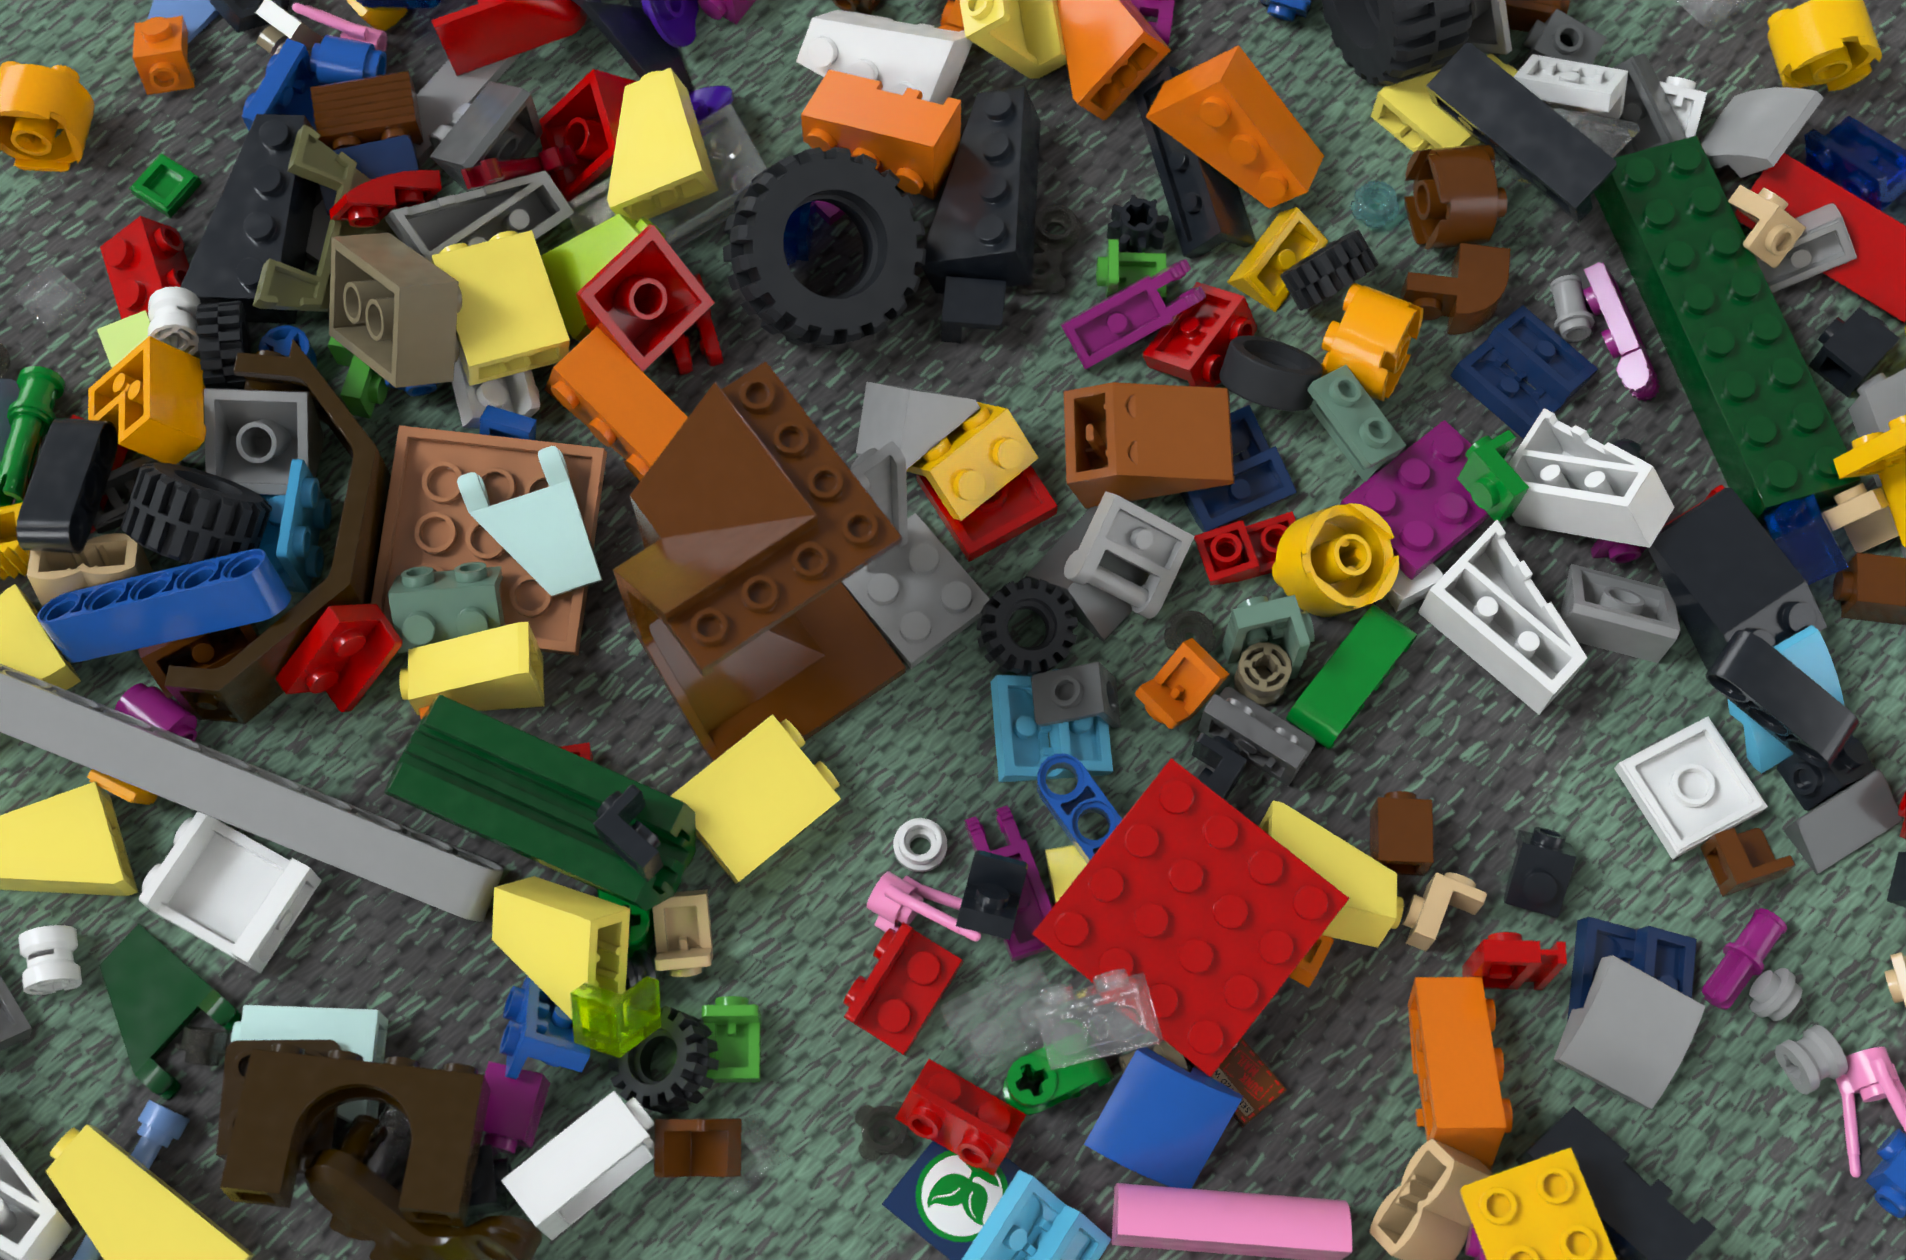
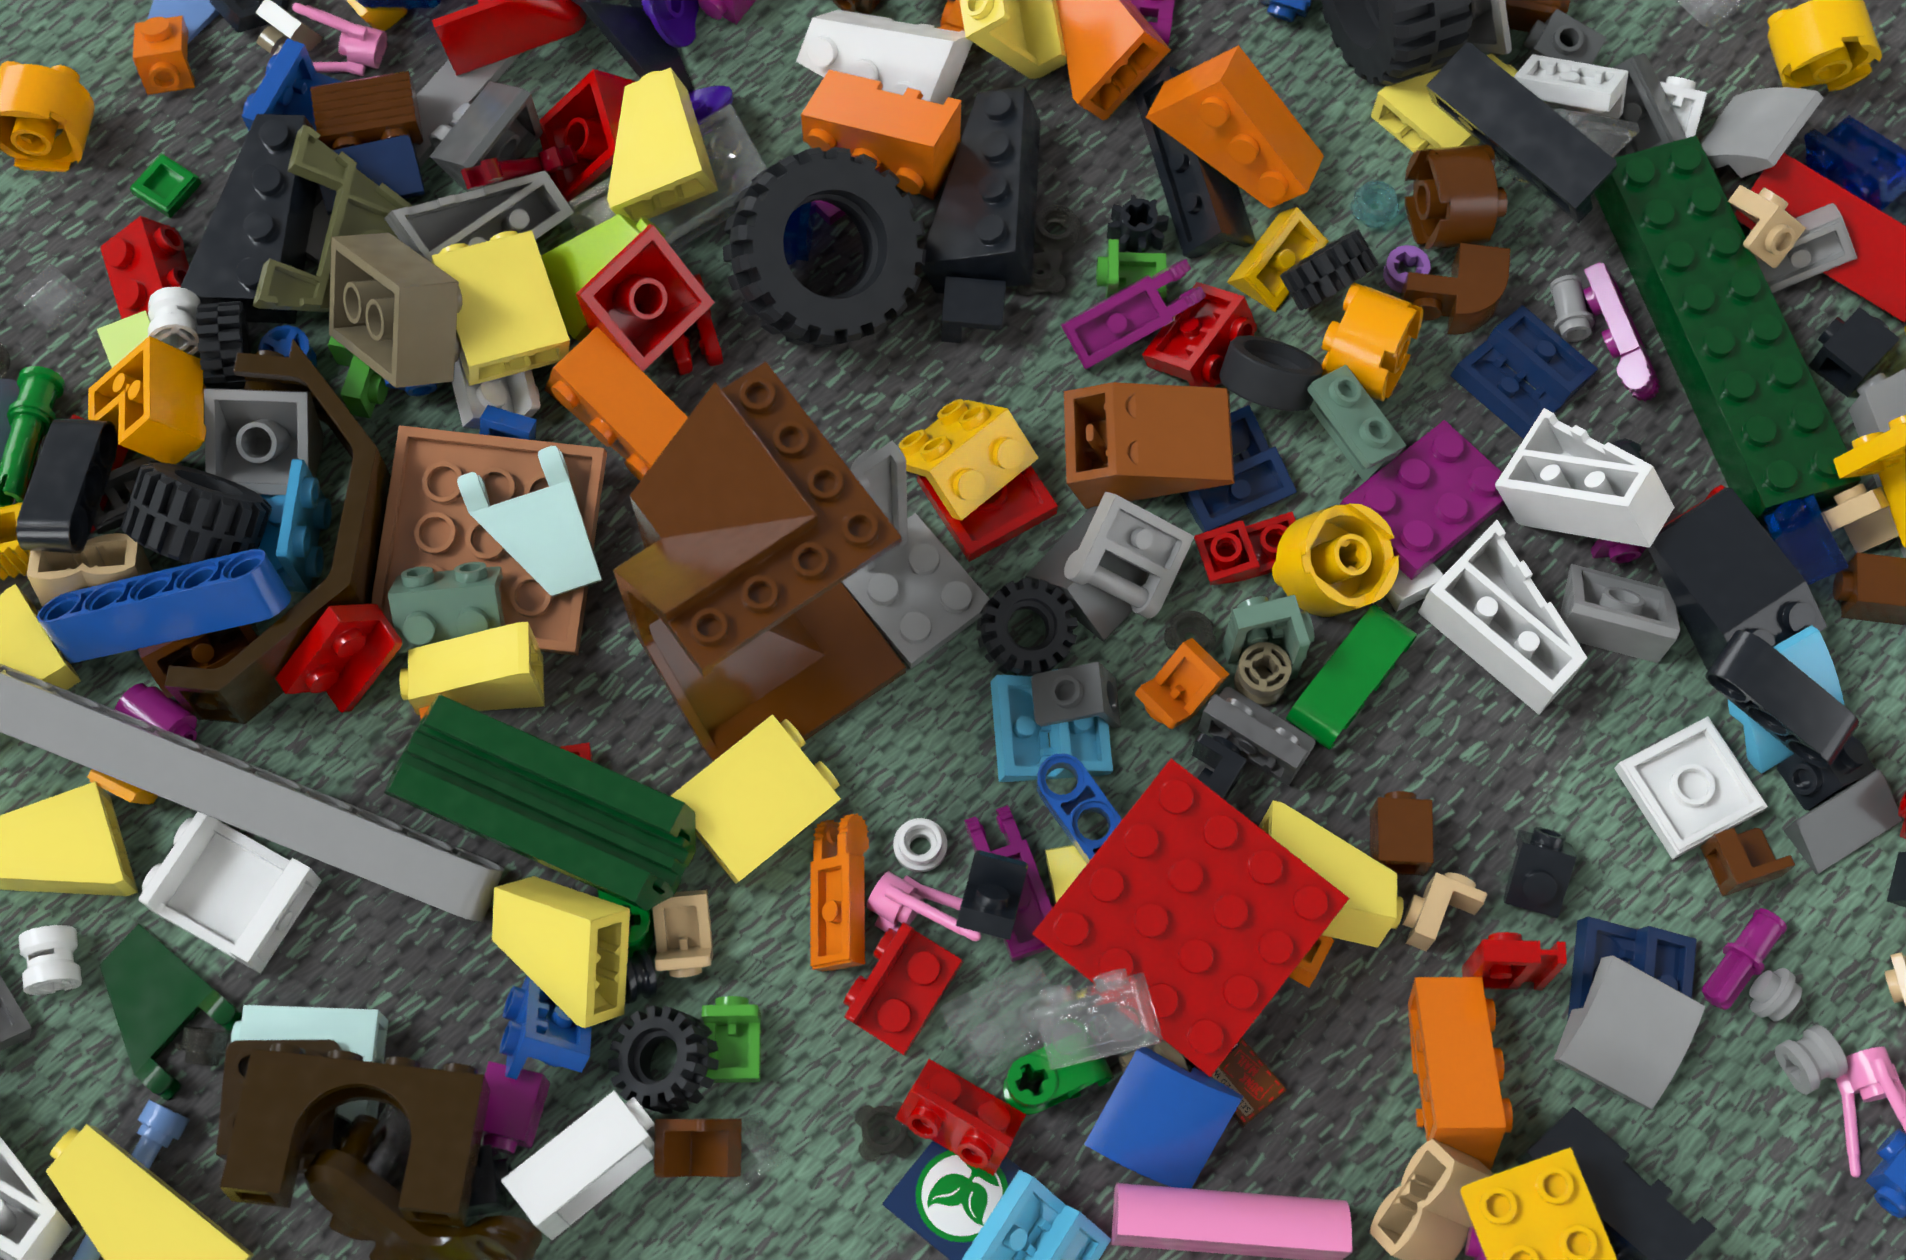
(346, 60): blue brick -> none
(377, 197): red slope -> none
(614, 1020): clear neon green panel -> none
(631, 843): black bracket -> none
(838, 894): none -> orange hinge
(909, 418): light grey slope -> none
(1410, 256): none -> medium lavender bush
(1491, 479): green bracket -> none

